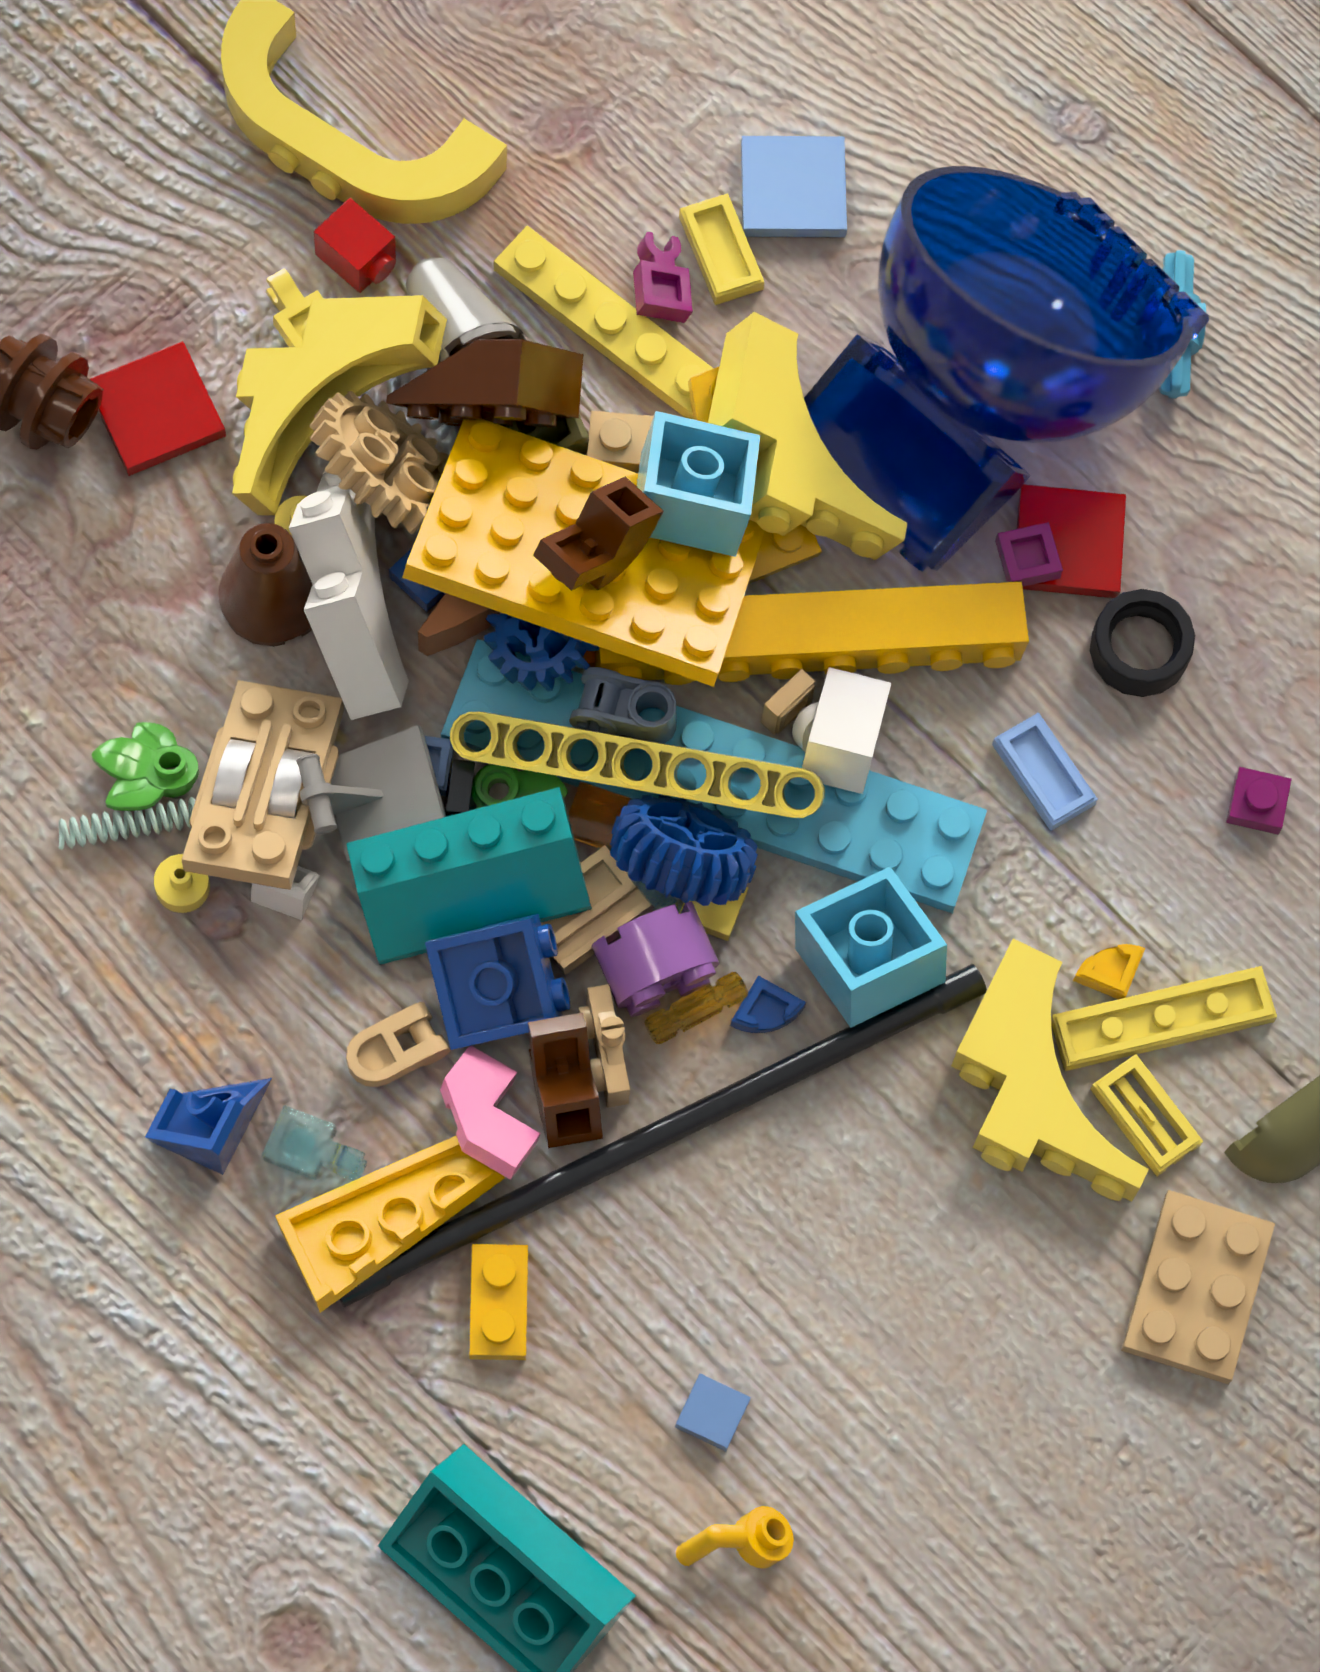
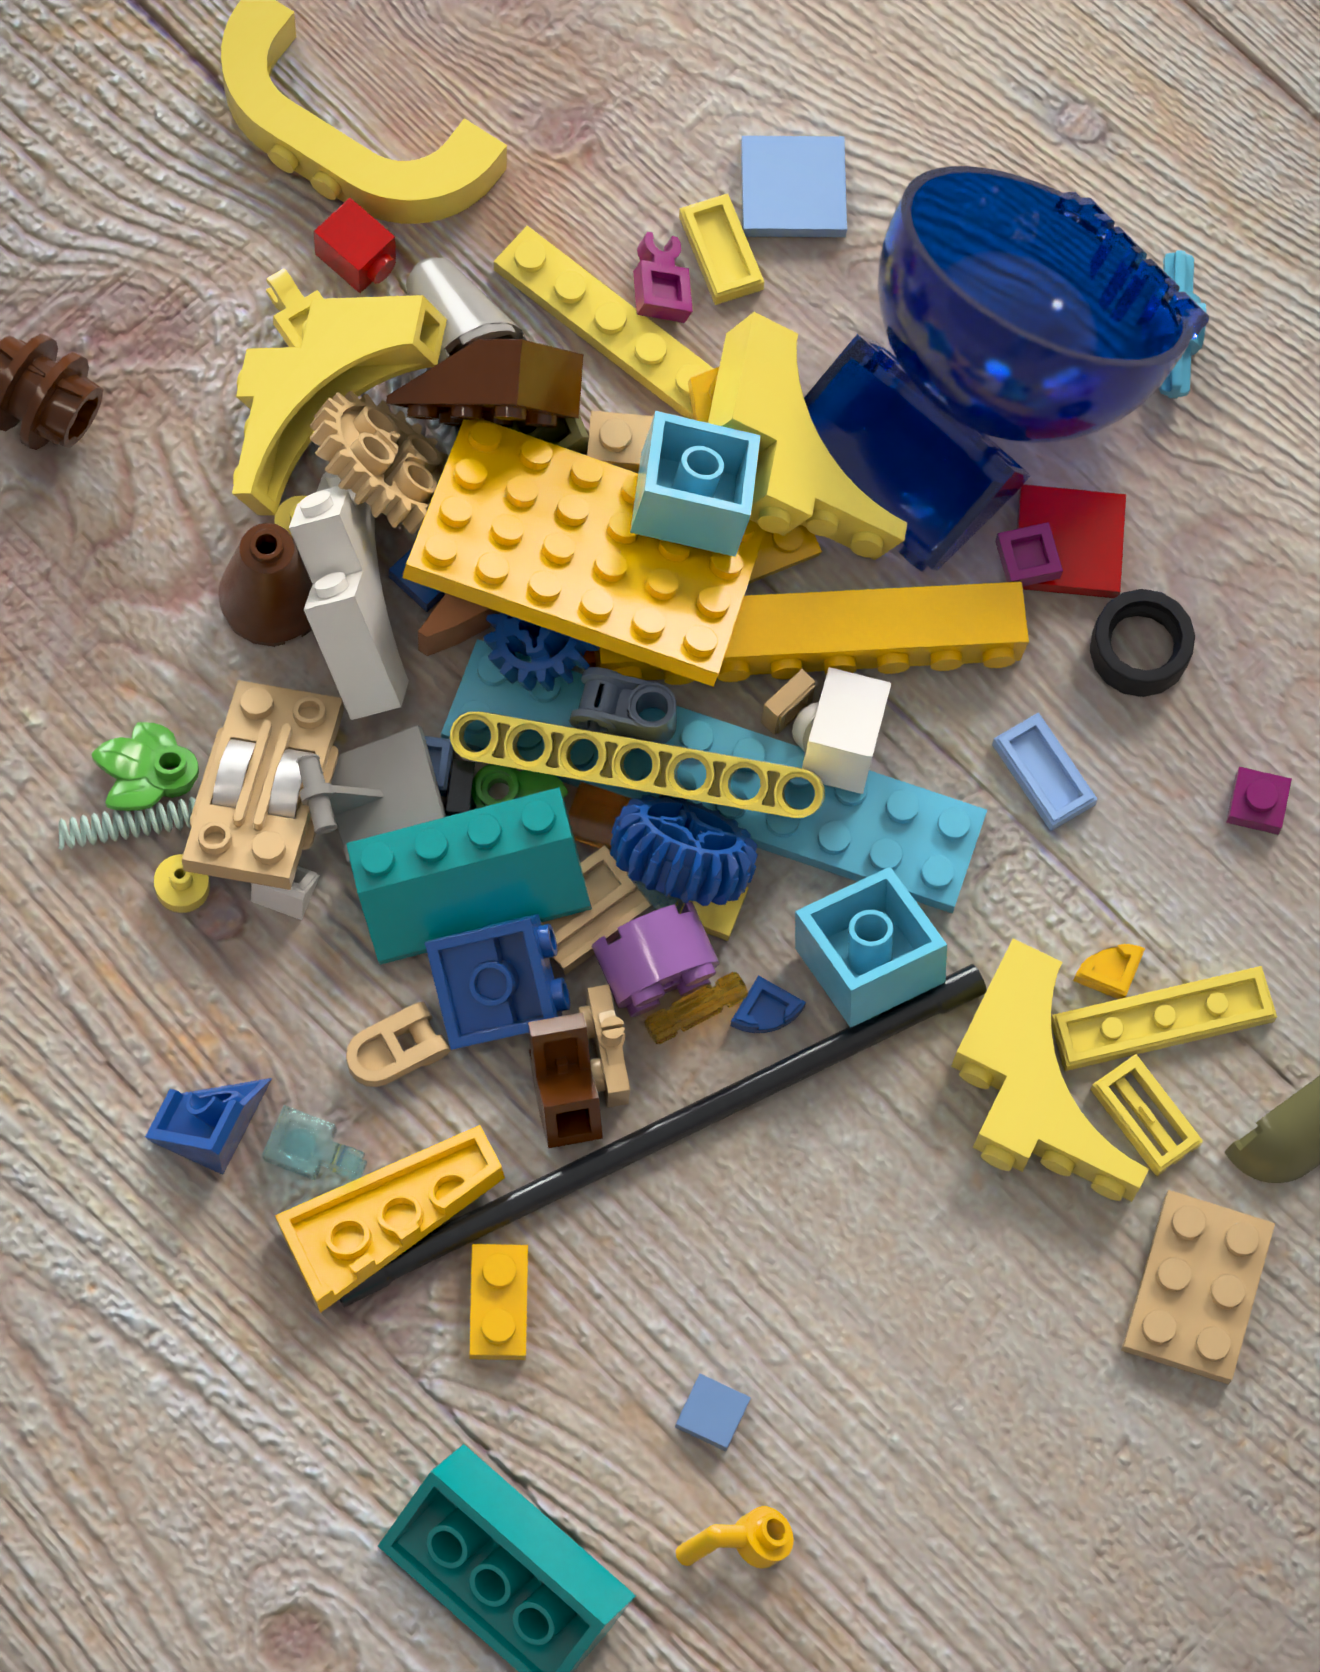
(157, 408): red tile -> none
(484, 1131): bright pink tile -> none
(603, 539): reddish brown brick -> none

